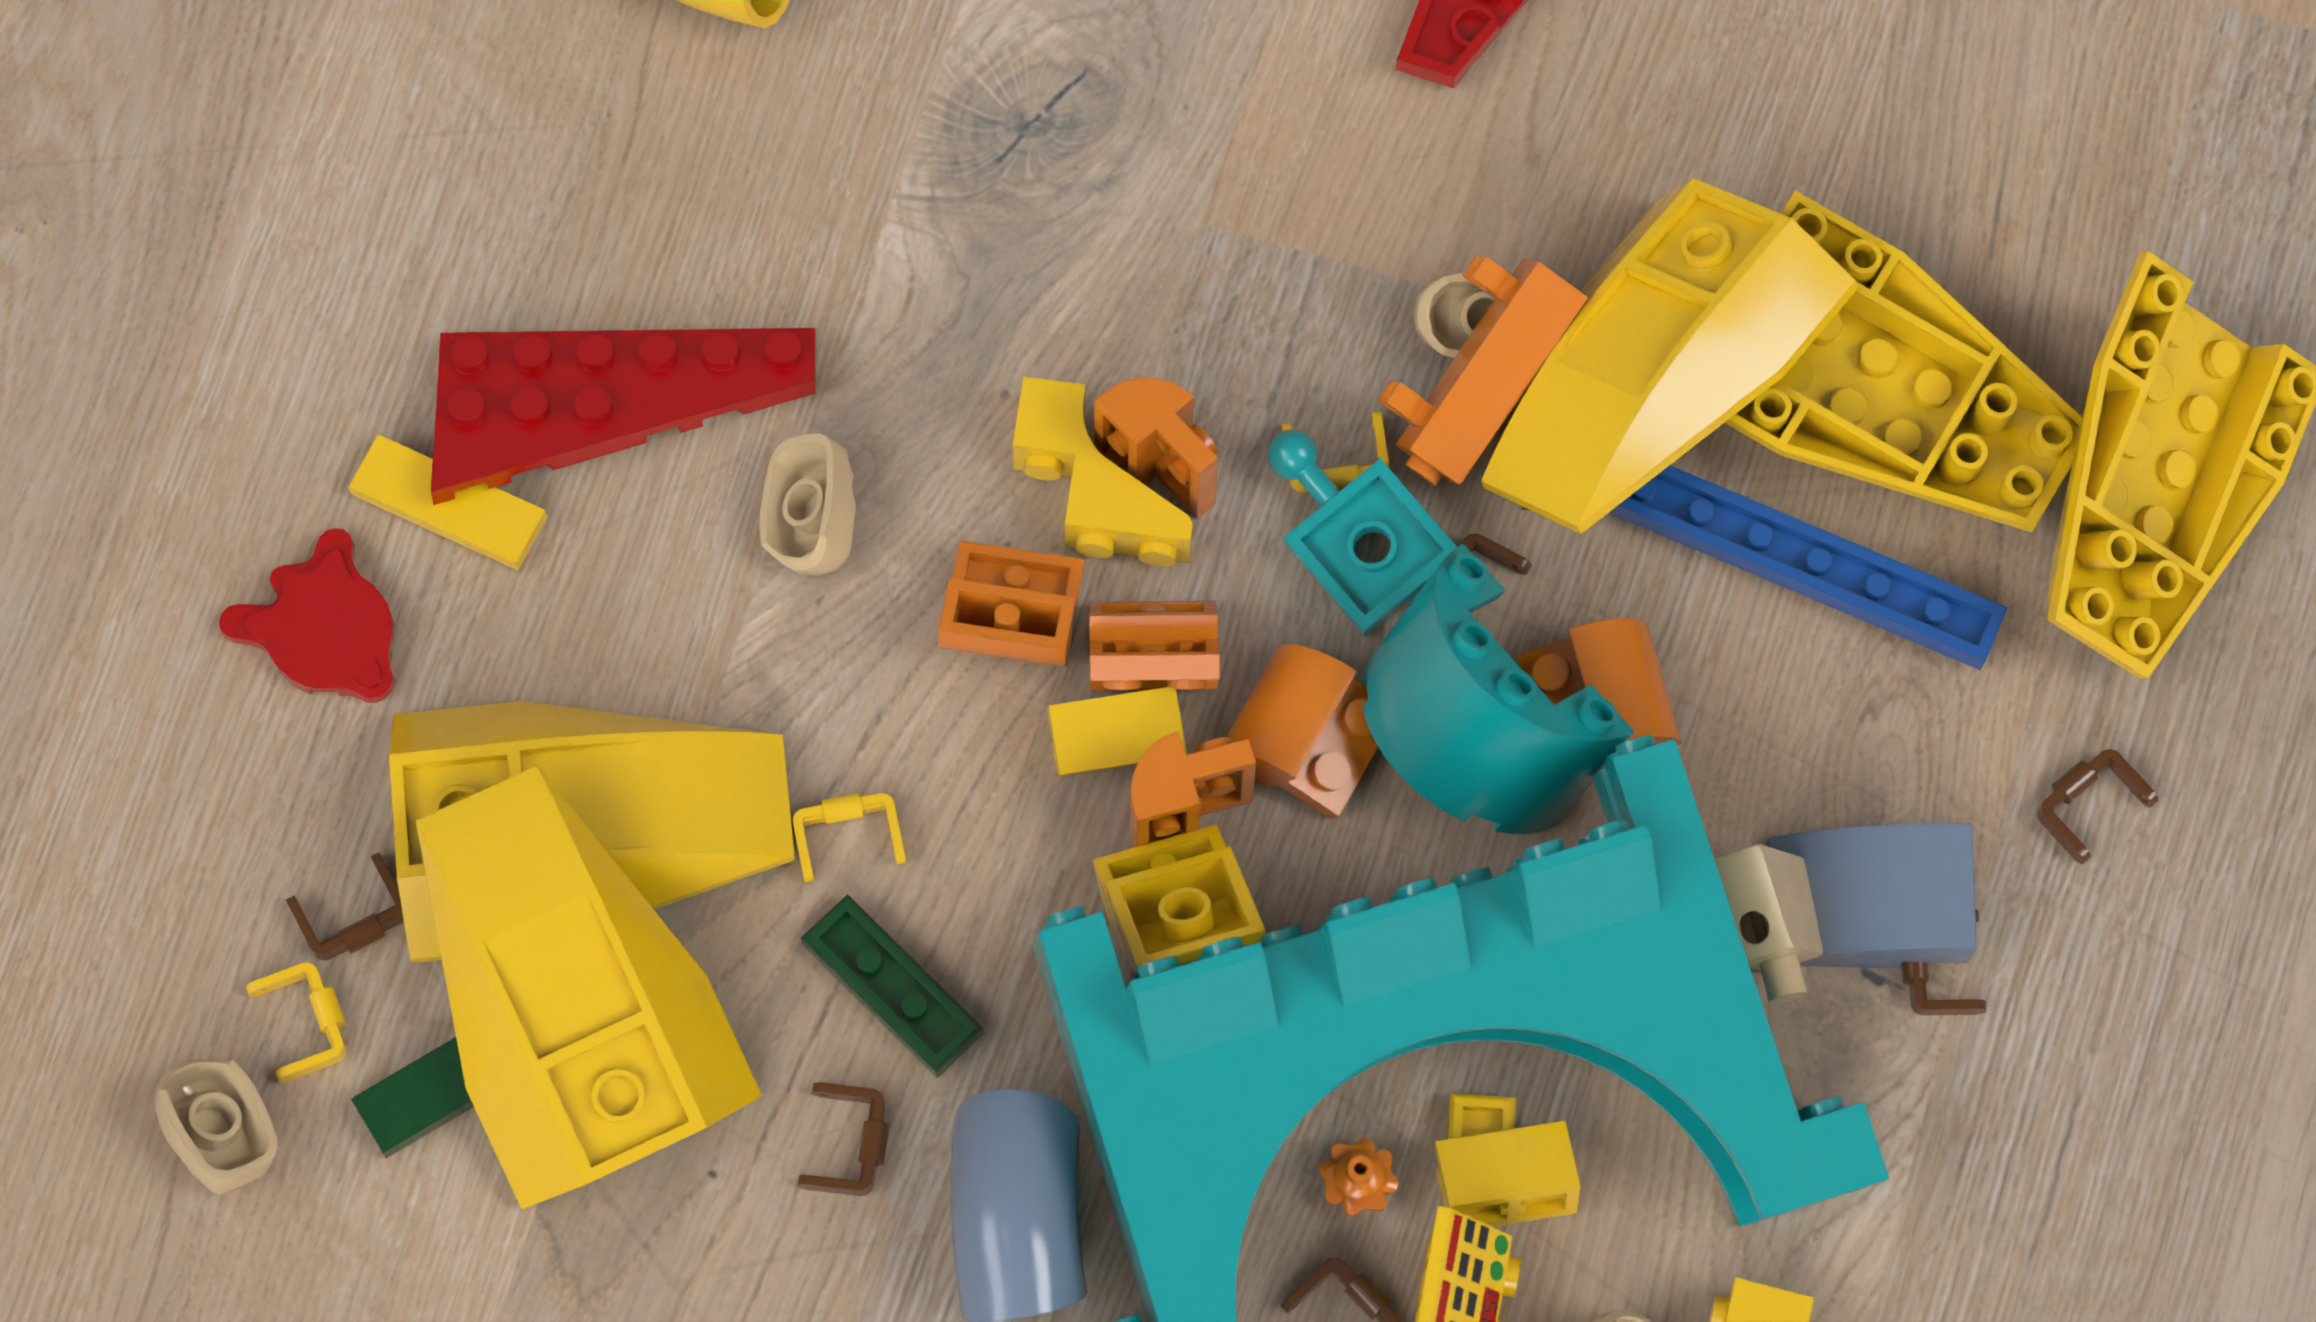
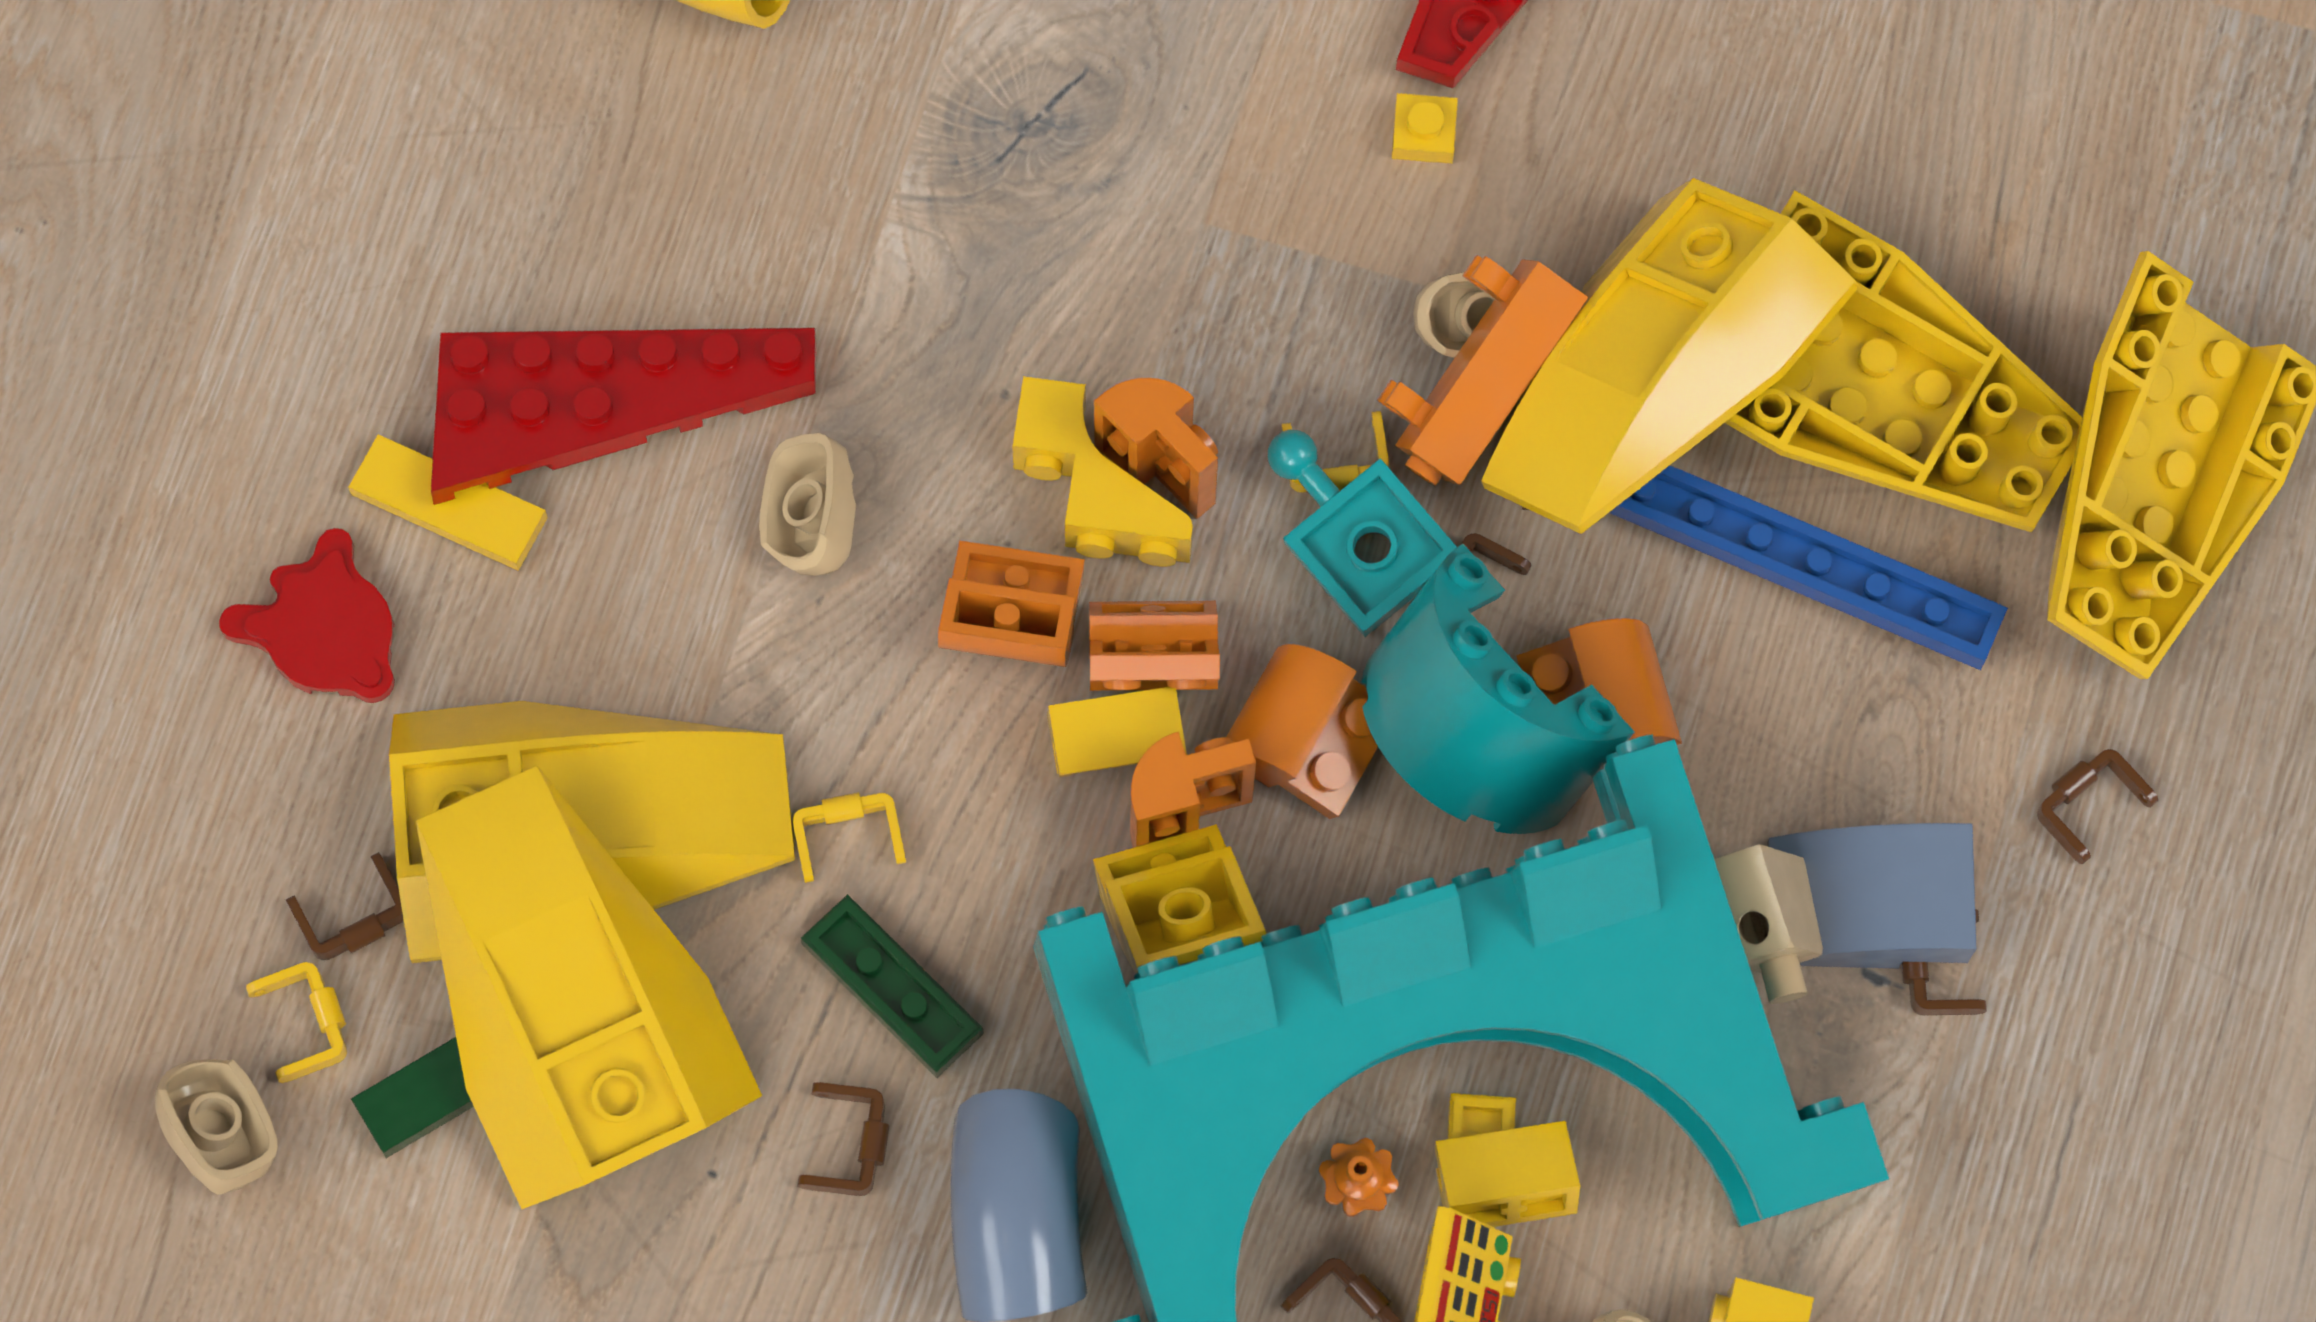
(1424, 128): none -> yellow plate

